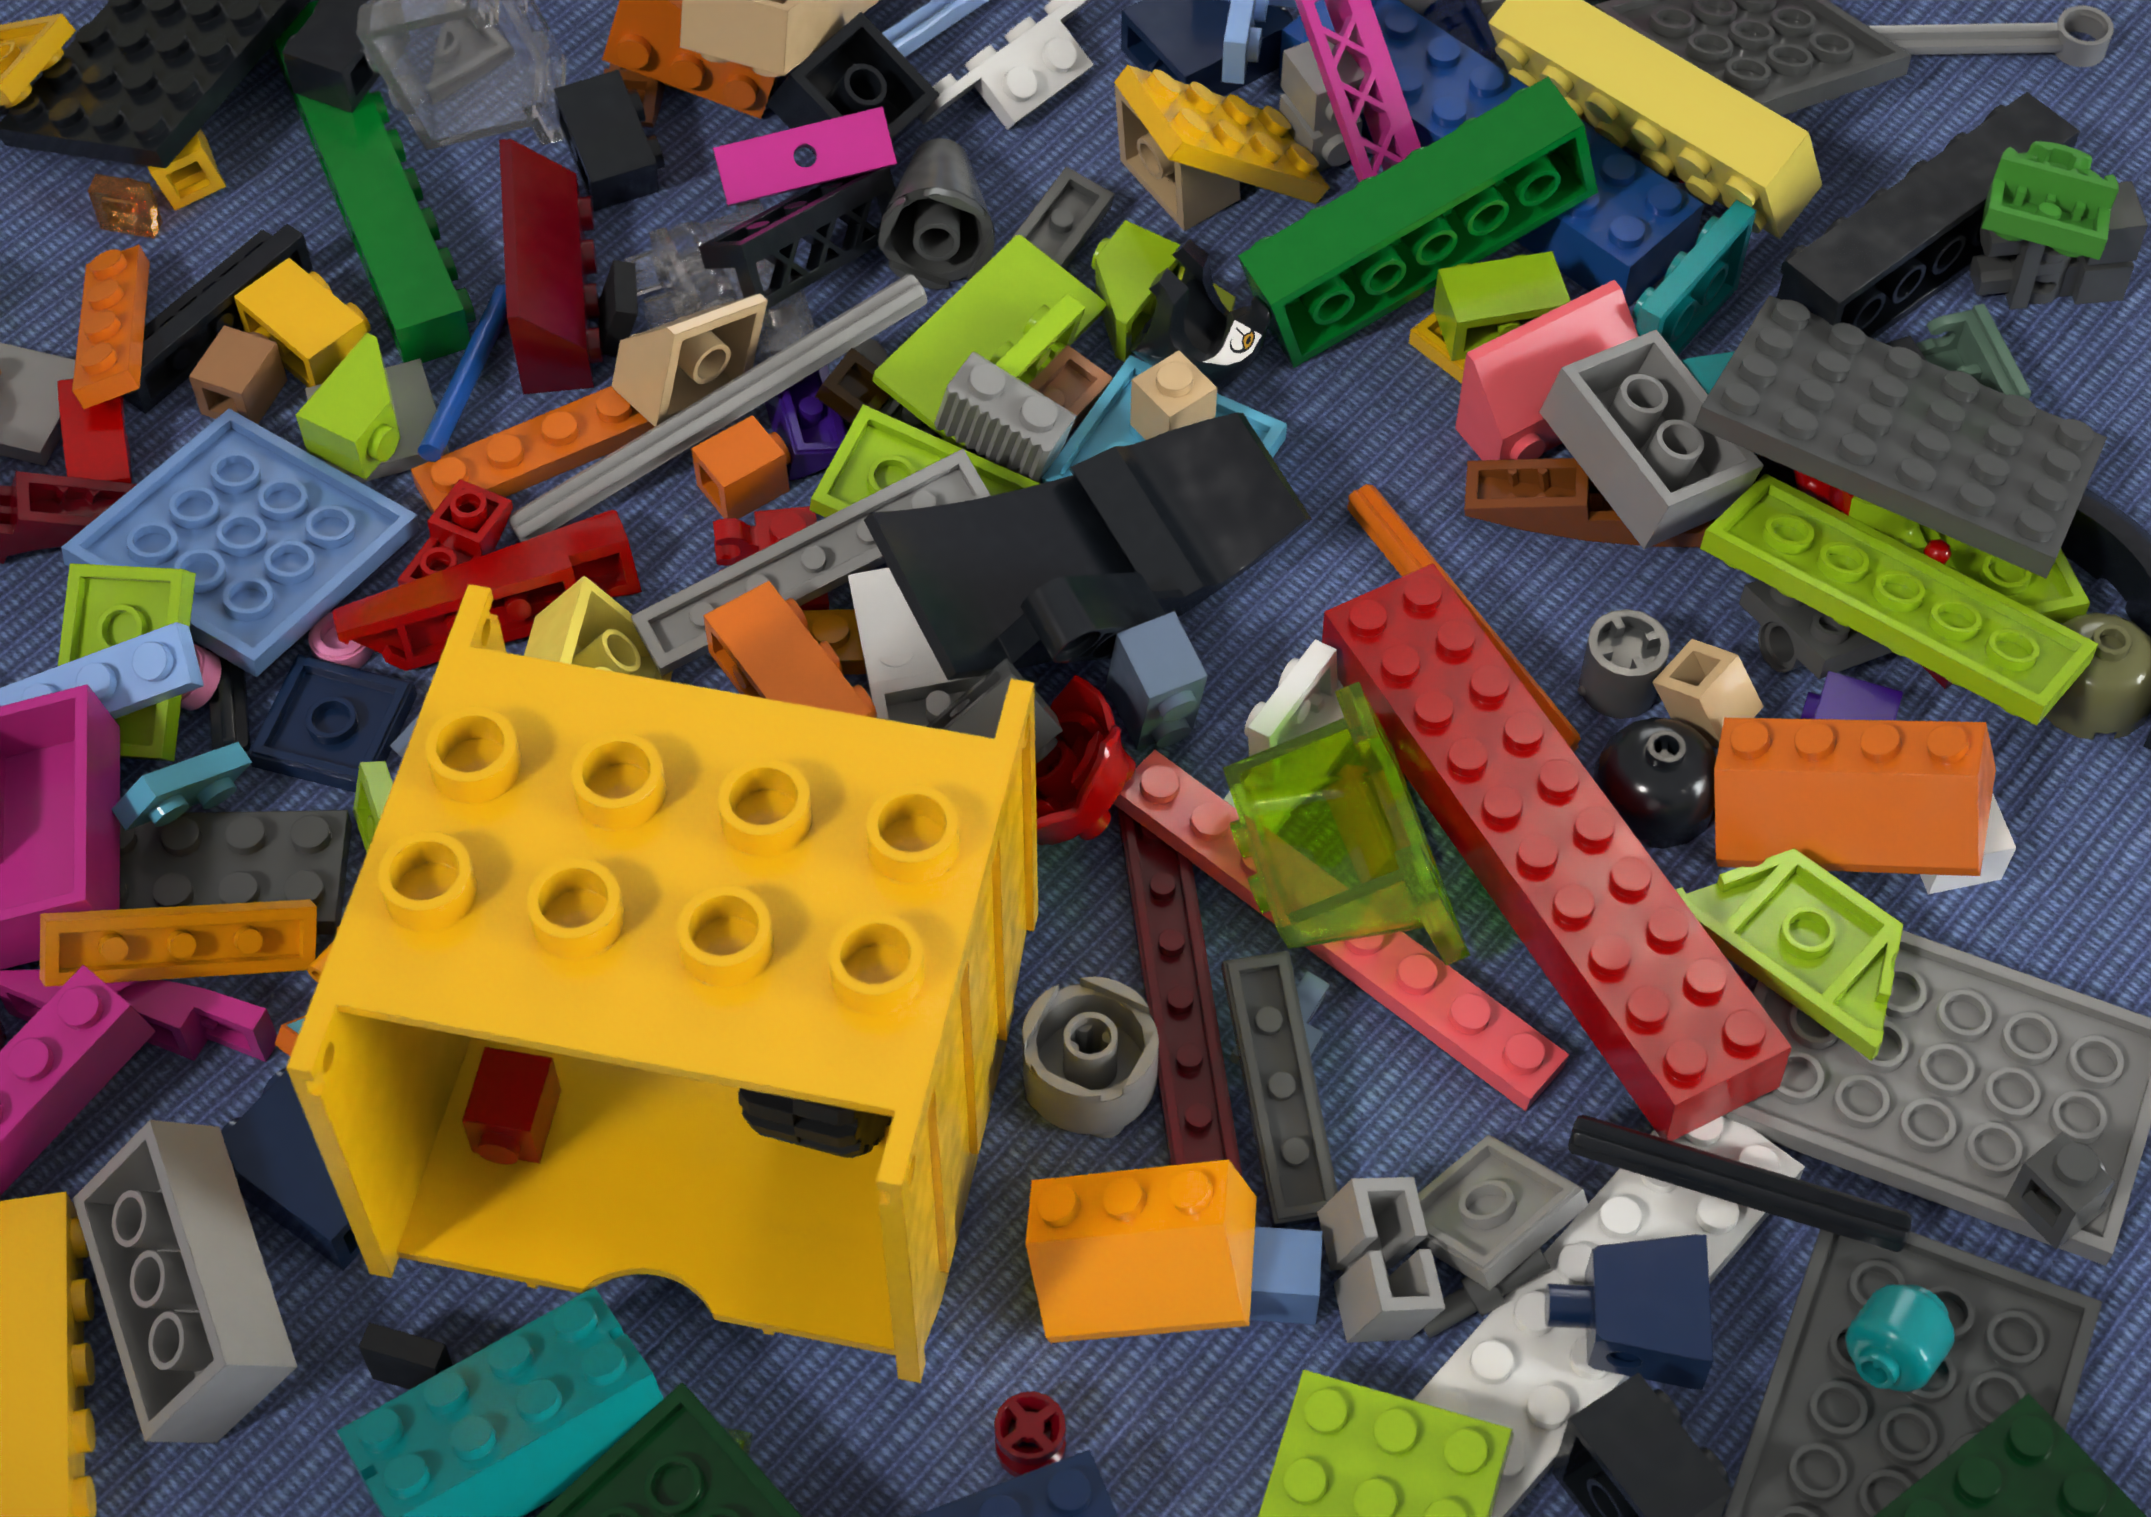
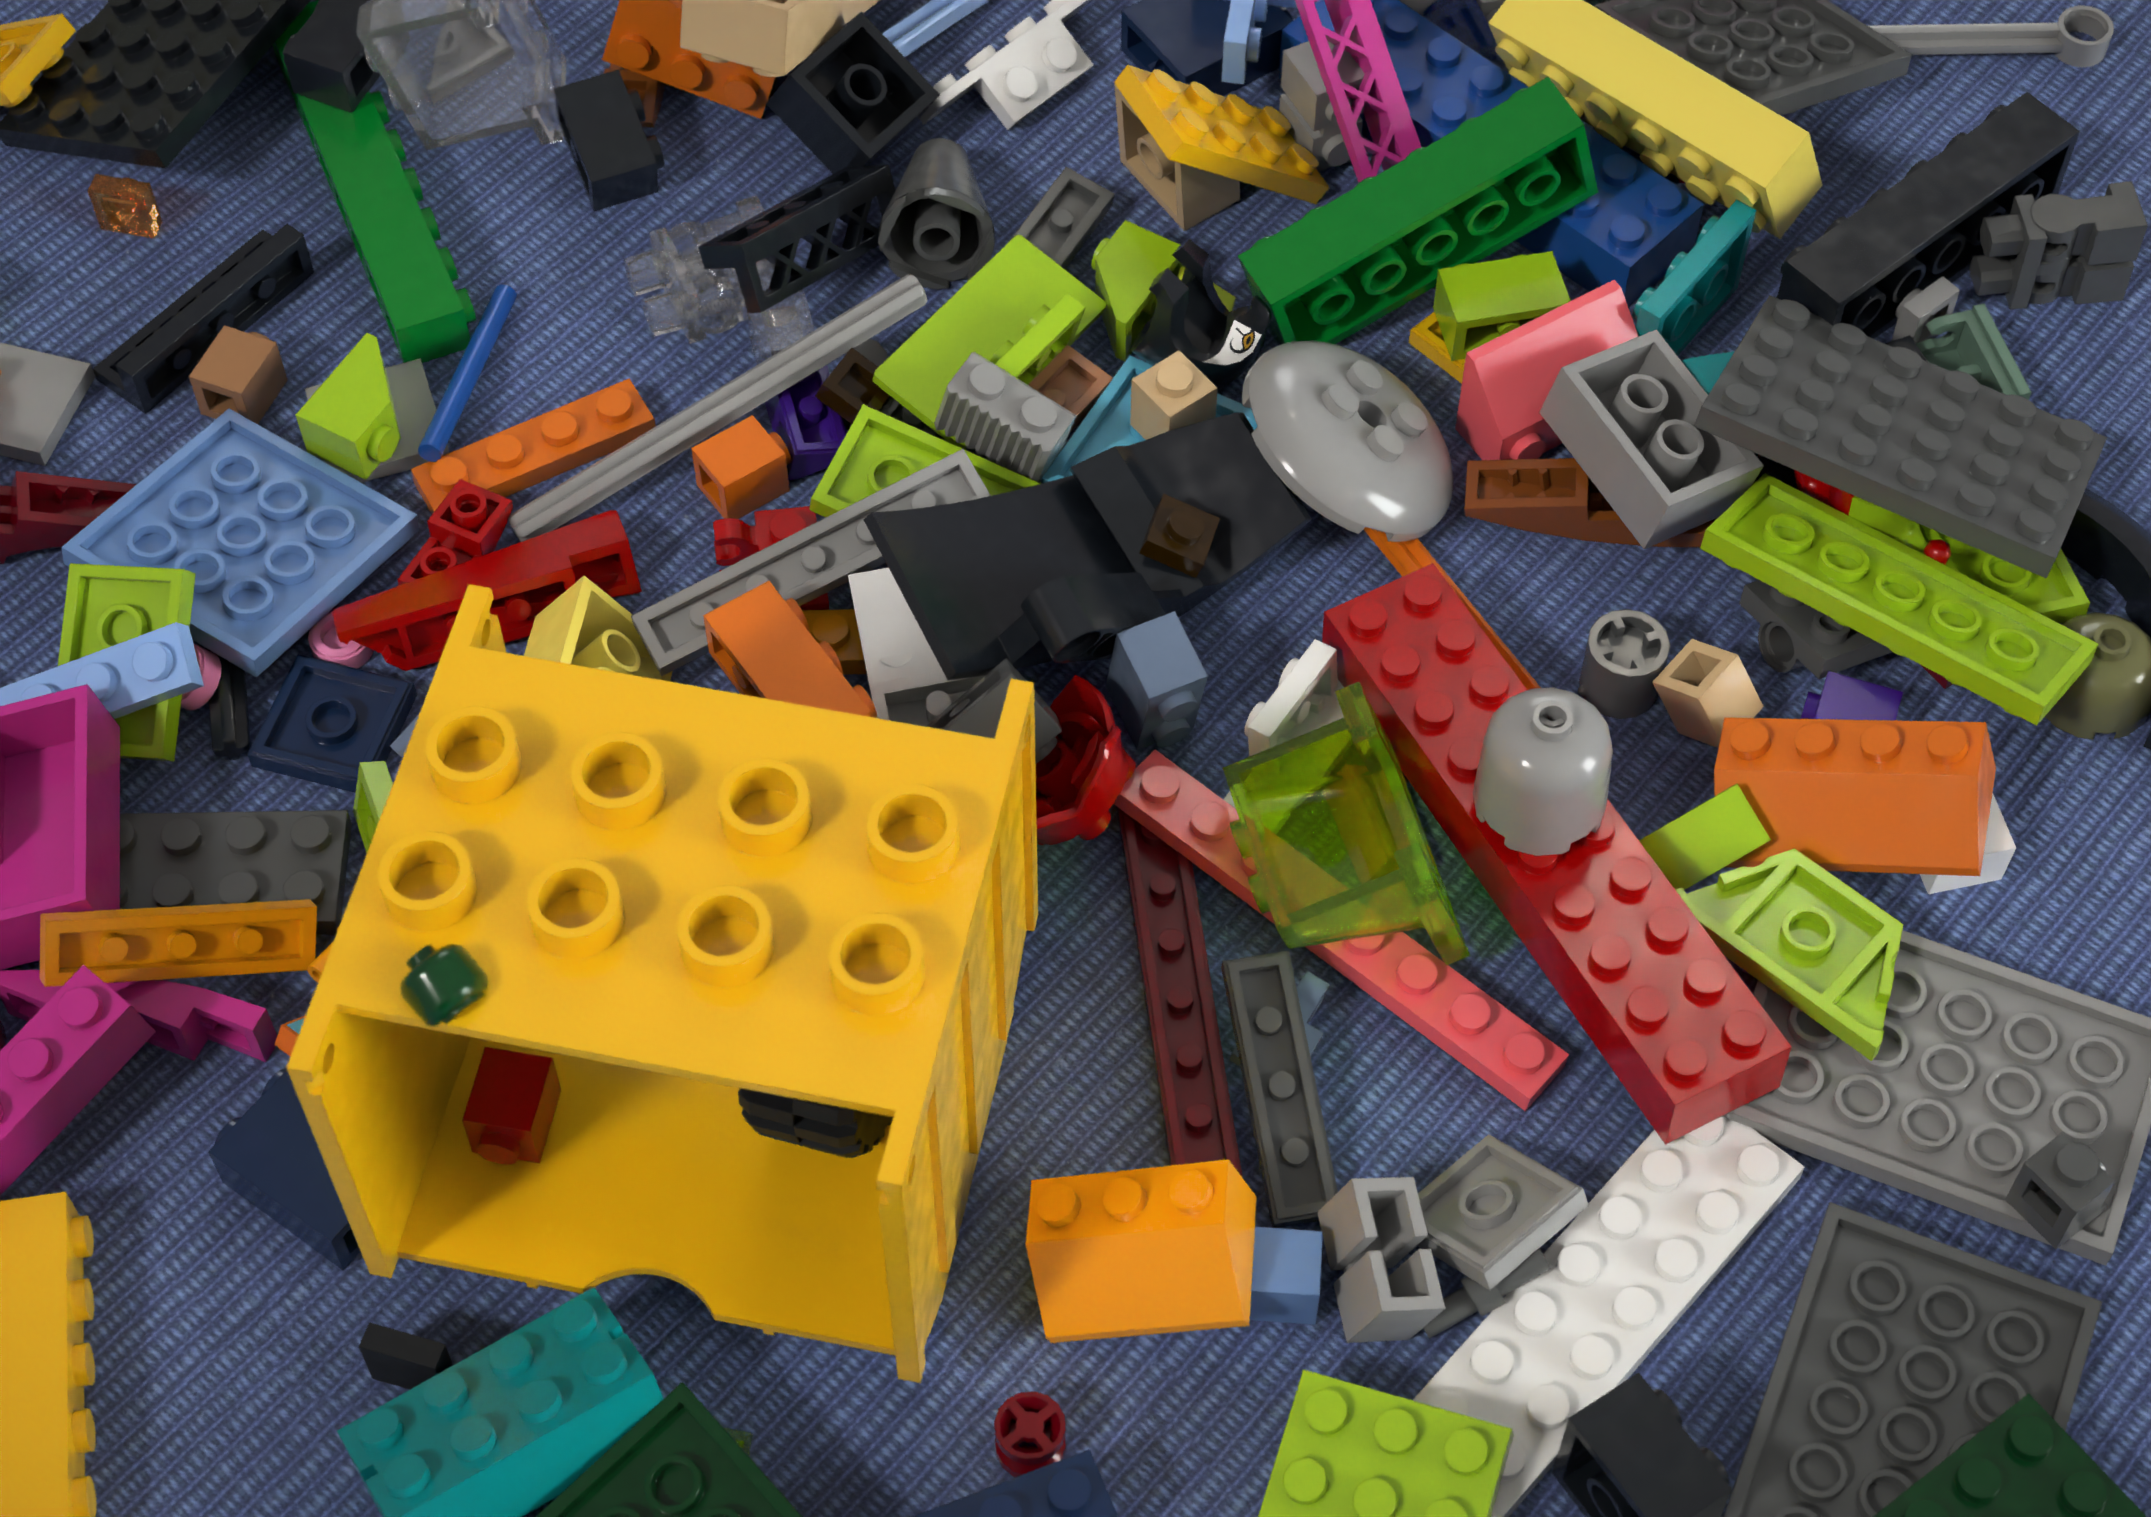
(94, 437): red slope -> none
(111, 326): orange plate -> none
(173, 789): medium azure plate -> none
(183, 1283): light grey brick -> none
(190, 174): yellow brick -> none
(303, 318): yellow brick -> none
(442, 983): none -> dark green piece
(548, 272): dark red slope -> none
(618, 306): black piece -> none
(688, 357): tan slope -> none
(841, 147): dark pink tile -> none
(1090, 1056): light grey brick -> none
(1179, 535): none -> dark brown plate
(1349, 439): none -> light grey brick
(1544, 771): none -> light grey cylinder
(1643, 1309): dark blue torso -> none
(1659, 780): black cylinder -> none
(1706, 838): none -> lime slope
(1740, 1183): black axle -> none
(1900, 1337): teal head -> none
(1922, 307): none -> light grey plate
(2051, 200): bright green slope -> none

